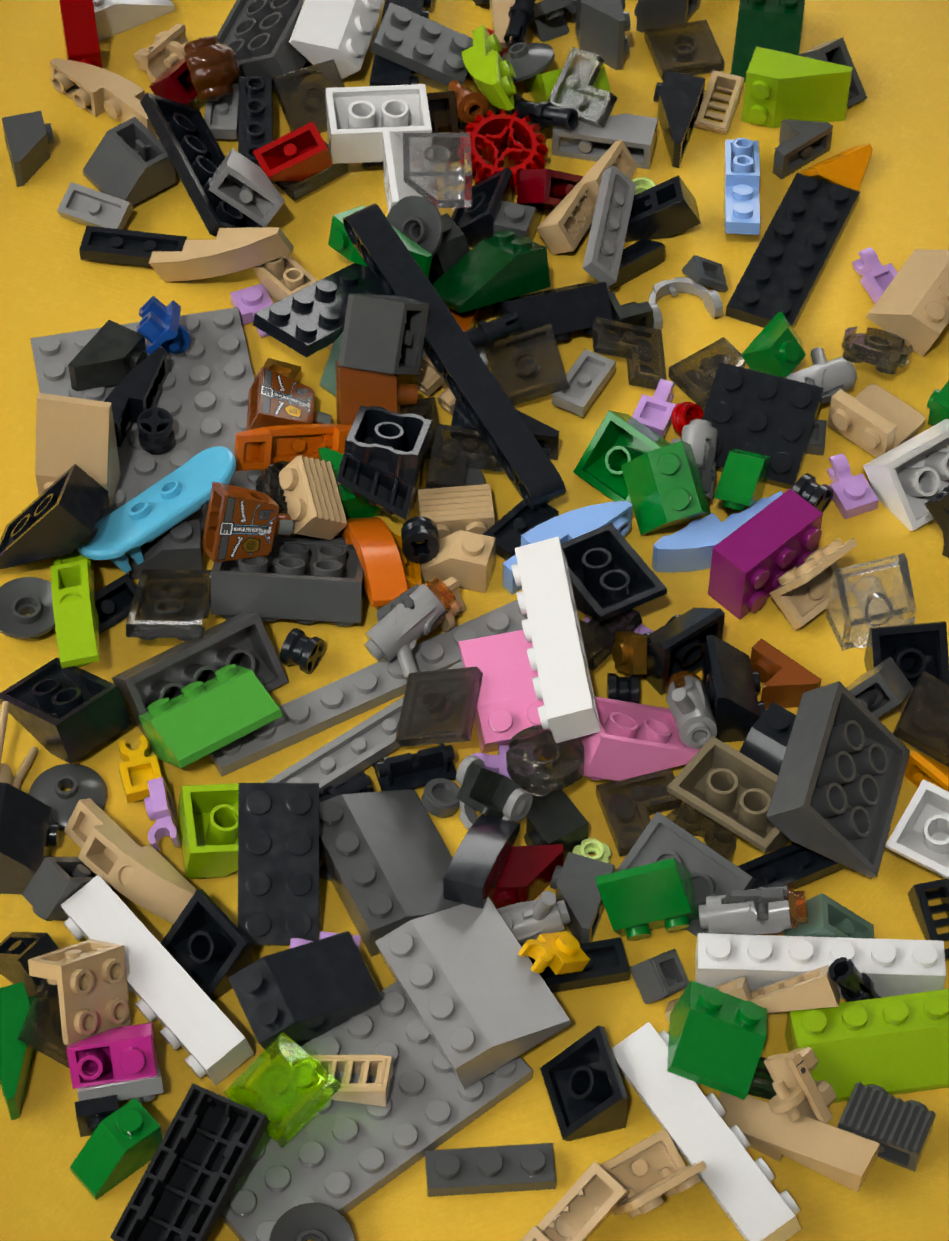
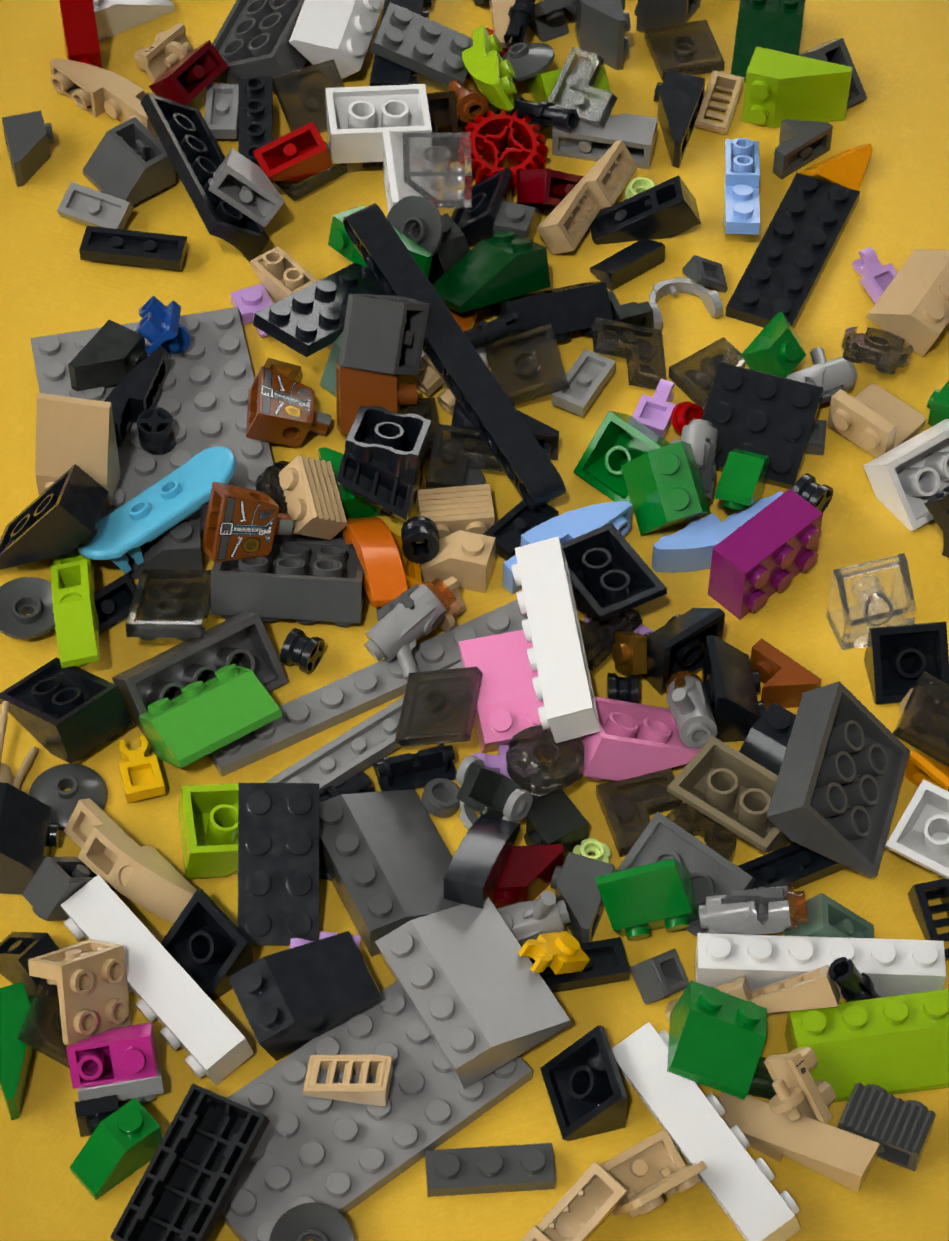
(161, 807): lavender plate -> none
(211, 68): reddish brown hair -> none
(229, 253): tan slope -> none
(267, 445): orange slope -> none
(284, 1087): clear neon green slope -> none
(609, 226): light grey plate -> none
(806, 589): tan bracket -> none
(850, 493): lavender plate -> none
(881, 688): dark grey slope -> none

